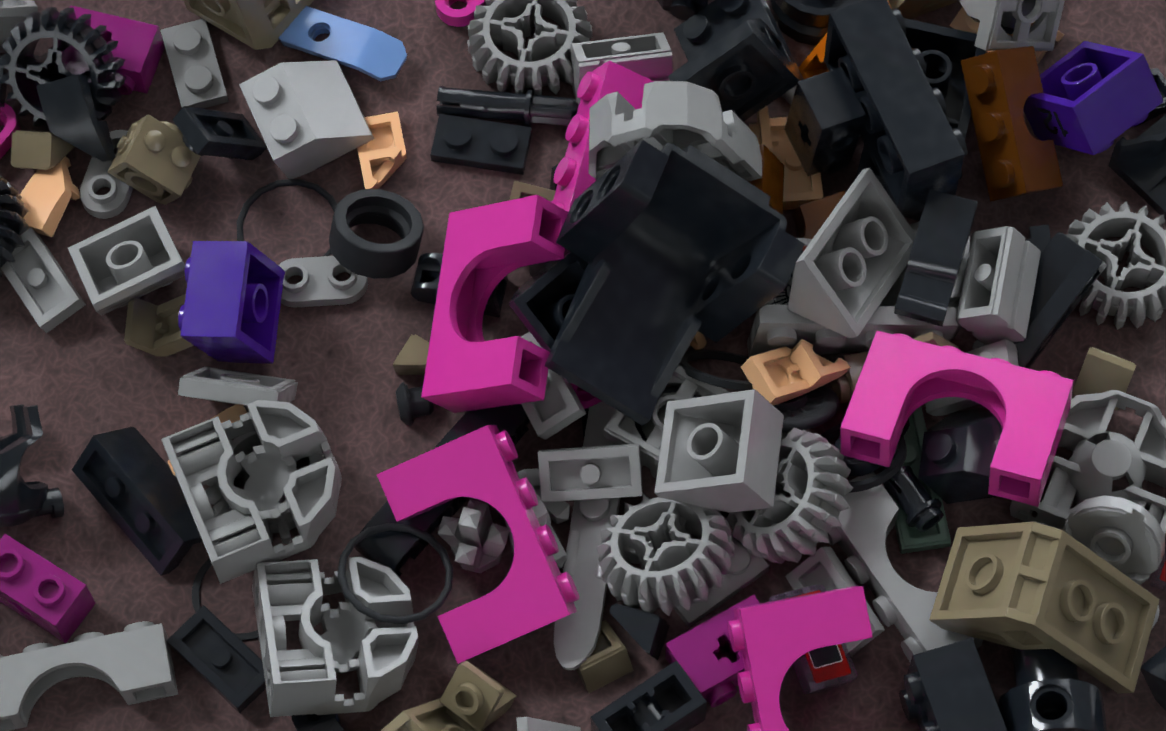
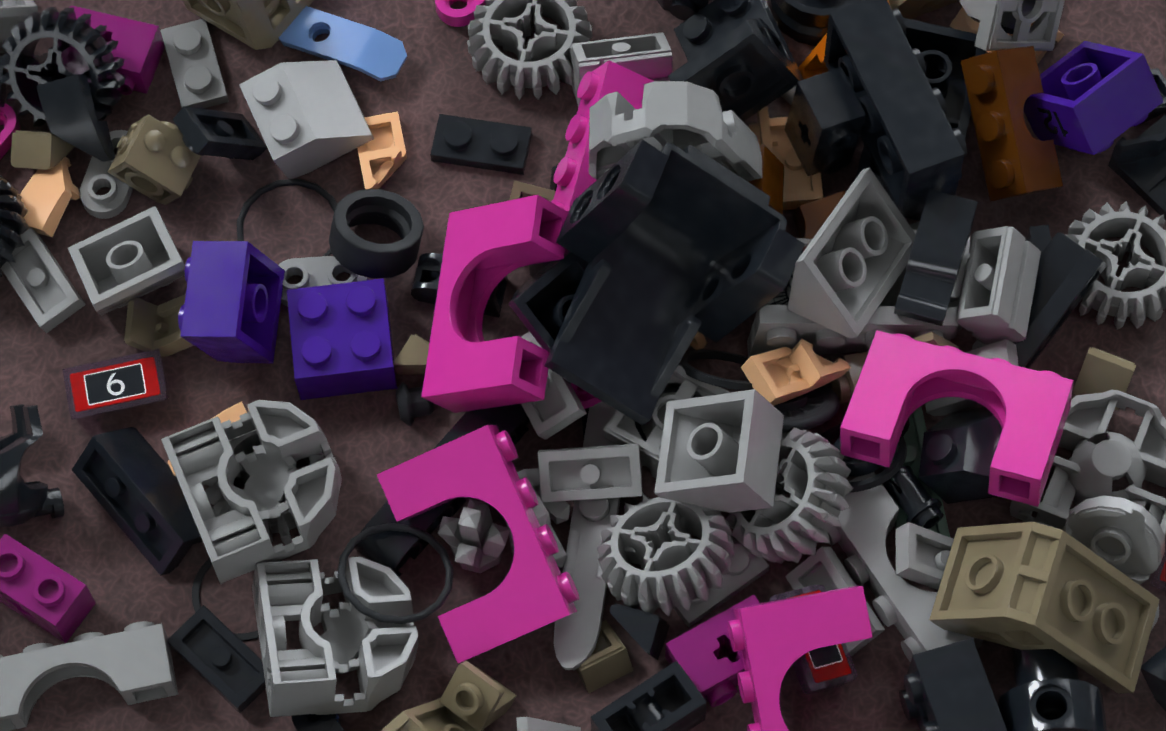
(115, 384): none -> slope
(236, 386): light grey tile -> none
(341, 339): none -> dark purple brick
(506, 106): black axle -> none
(921, 554): none -> light grey plate

